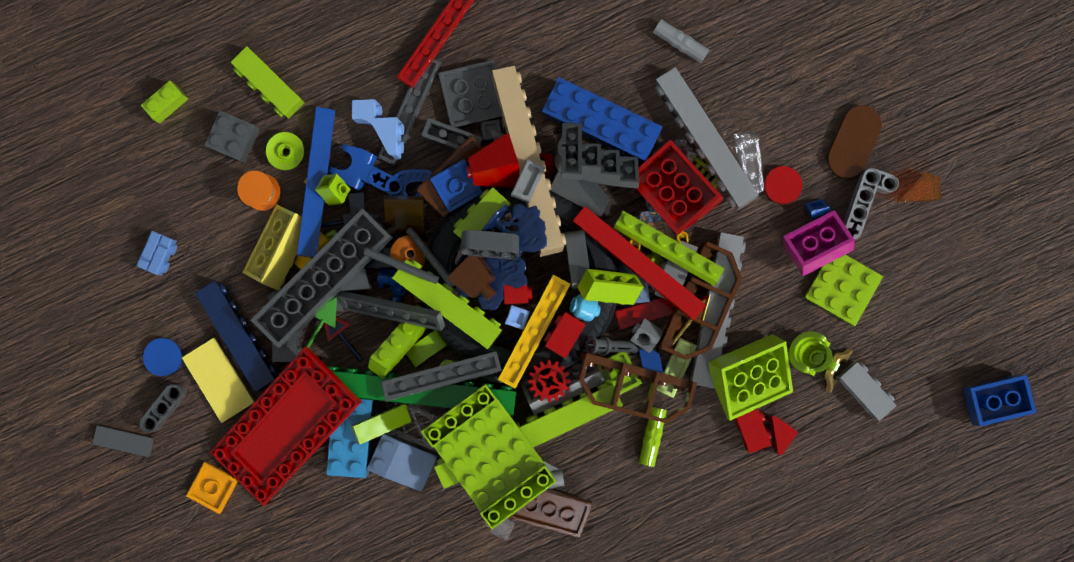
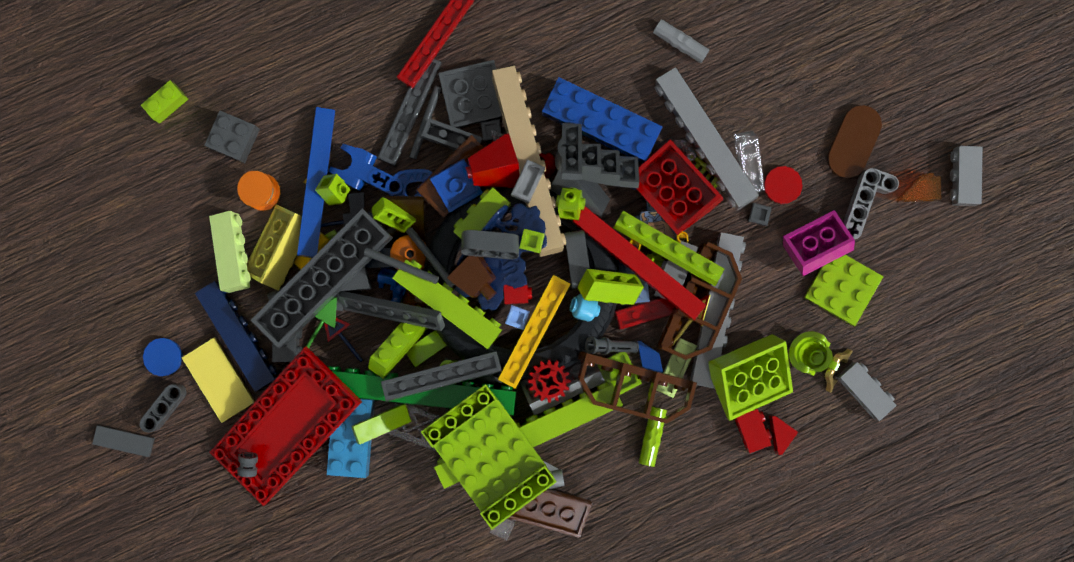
(157, 253): medium blue brick -> none
(212, 487): light orange tile -> none
(230, 251): none -> yellowish green brick
(247, 464): none -> dark grey wheel
(267, 82): lime brick -> none
(276, 147): lime dish -> none
(384, 207): none -> lime slope
(388, 128): light blue arch -> none
(402, 462): sand blue slope -> none
(428, 114): none -> dark grey bar
(532, 241): none -> lime plate
(564, 335): red brick -> none
(570, 203): none -> lime brick
(646, 342): light grey brick -> none
(759, 214): none -> dark grey tile
(817, 208): blue tile -> none
(966, 176): none -> light grey brick
(999, 400): blue brick -> none

